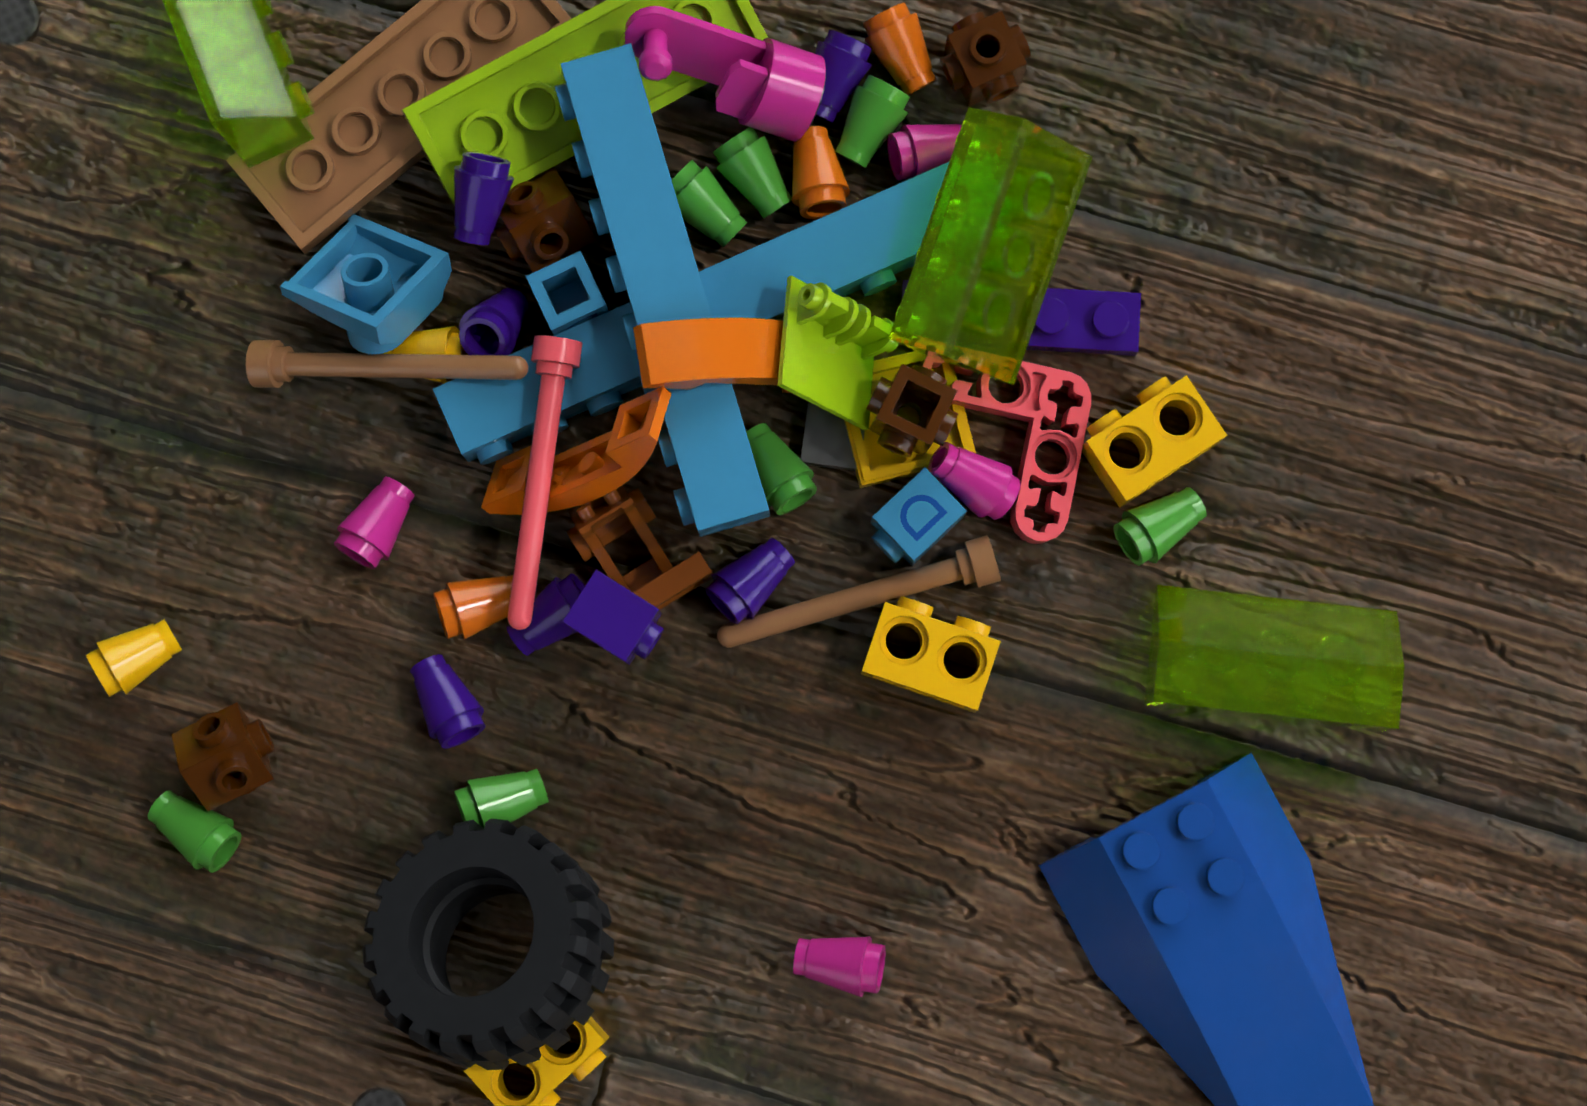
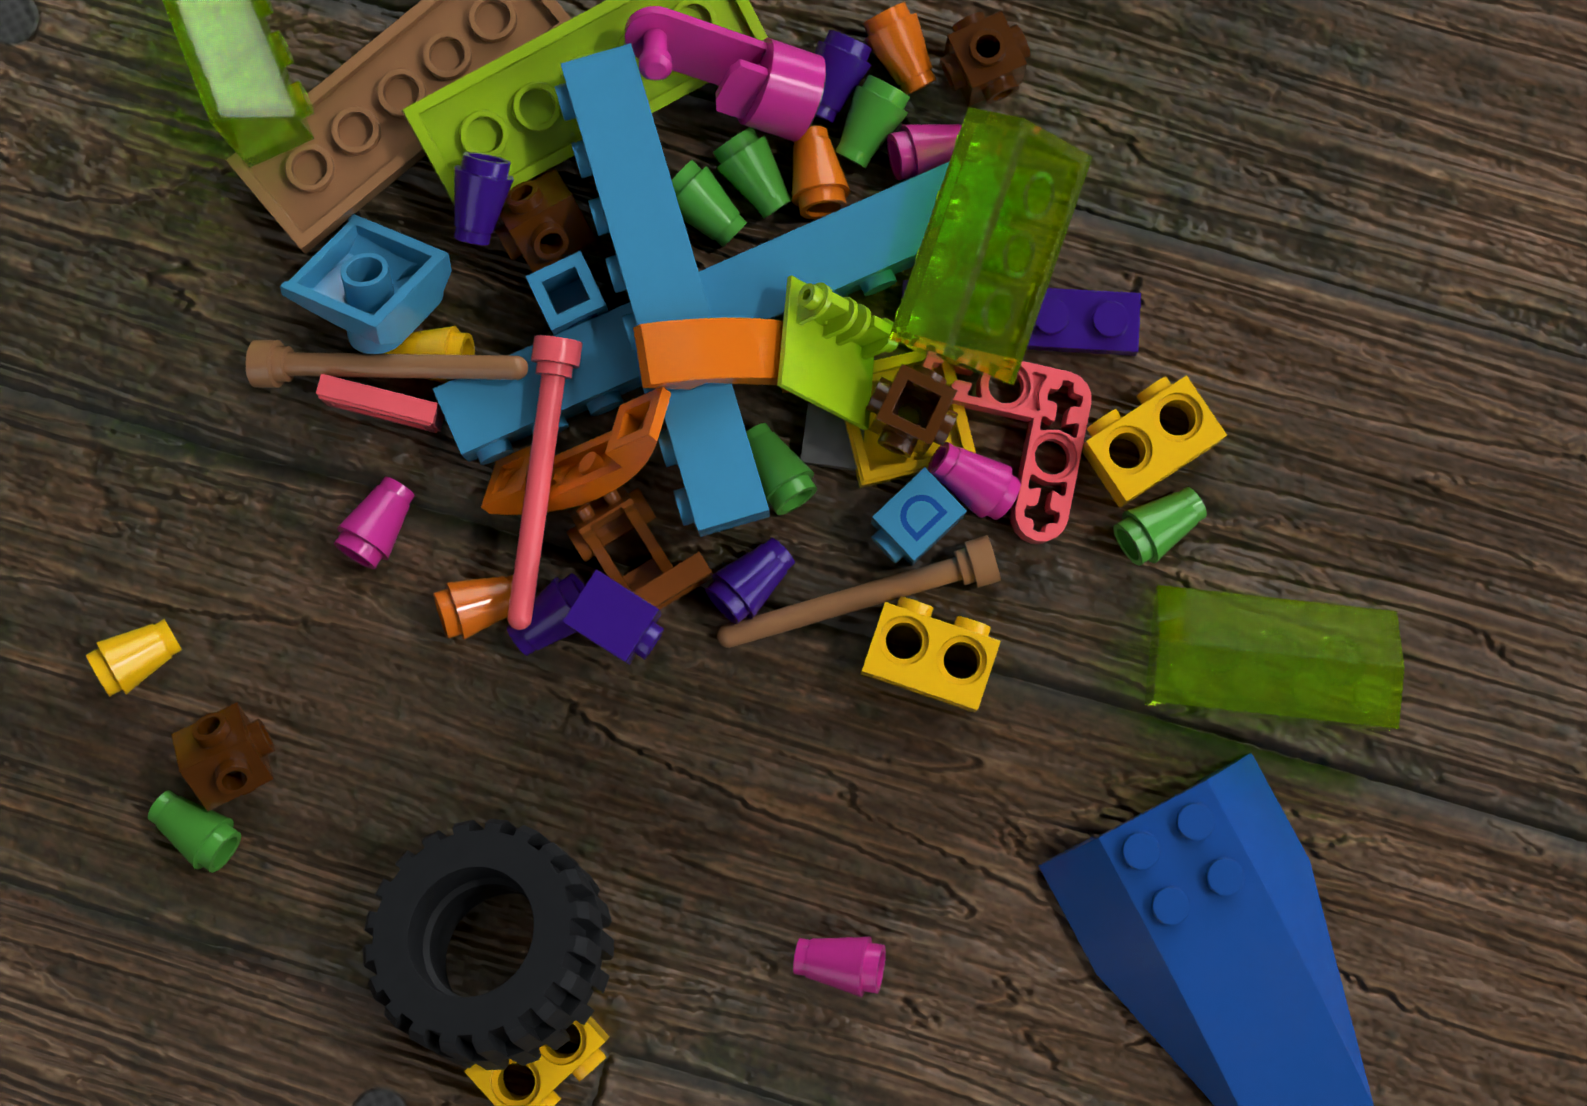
(380, 403): none -> coral tile
(446, 703): dark purple cone -> none
(494, 324): dark purple cone -> none
(501, 796): bright green cone -> none

